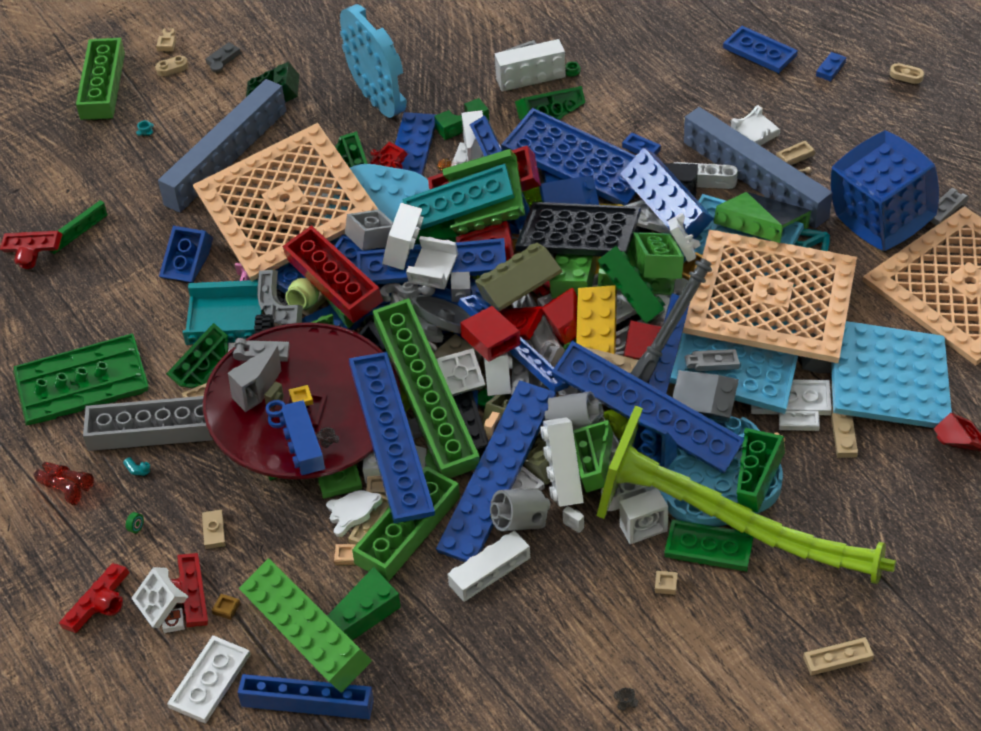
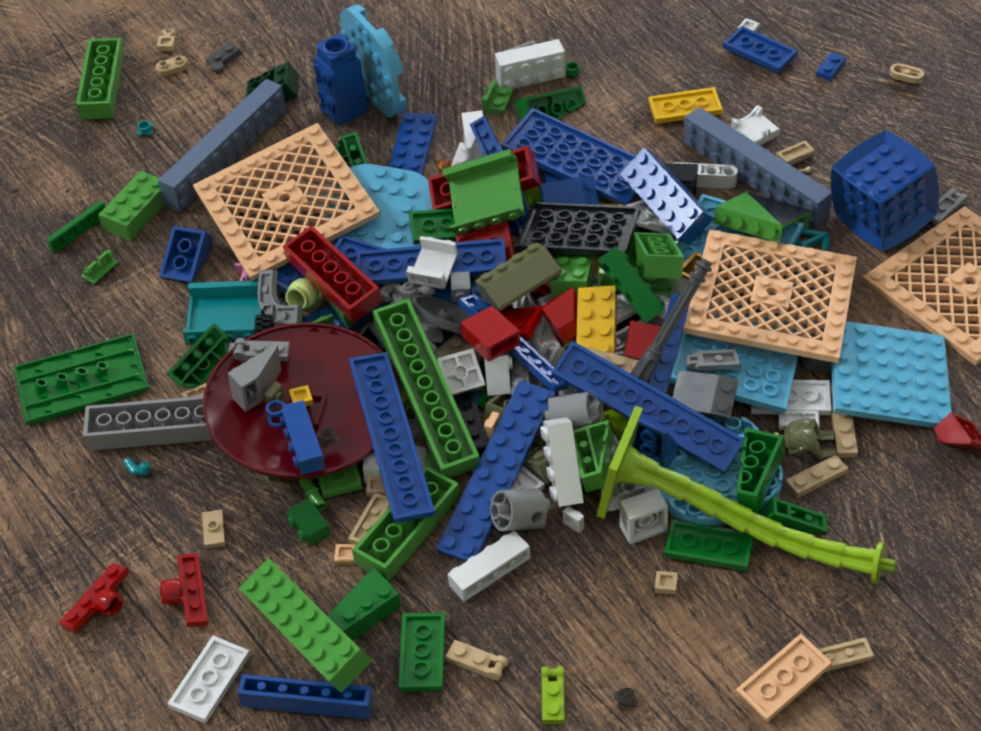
(29, 244): red plate -> none
(55, 475): clear red piece -> none
(99, 268): none -> bright green hinge
(132, 207): none -> bright green brick
(134, 522): green tile -> none
(157, 596): white piece -> none
(174, 621): white tile -> none
(226, 606): pearl gold tile -> none
(308, 522): none -> green brick
(313, 494): none -> bright green axle
(340, 80): none -> blue piece
(352, 510): white tile -> none
(368, 229): light grey brick -> none
(389, 156): red plate -> none
(402, 236): white wedge -> none
(422, 652): none -> green plate
(450, 125): green arch -> none
(463, 196): teal plate -> none
(476, 660): none -> tan plate
(497, 98): none -> bright green bracket
(552, 696): none -> lime plate
(635, 144): blue plate -> none
(678, 105): none -> yellow plate
(685, 241): white piece -> none
(750, 24): none -> white tile
(784, 677): none -> light nougat plate
(794, 516): none -> green slope
(803, 436): none -> olive hair
(816, 476): none -> tan plate

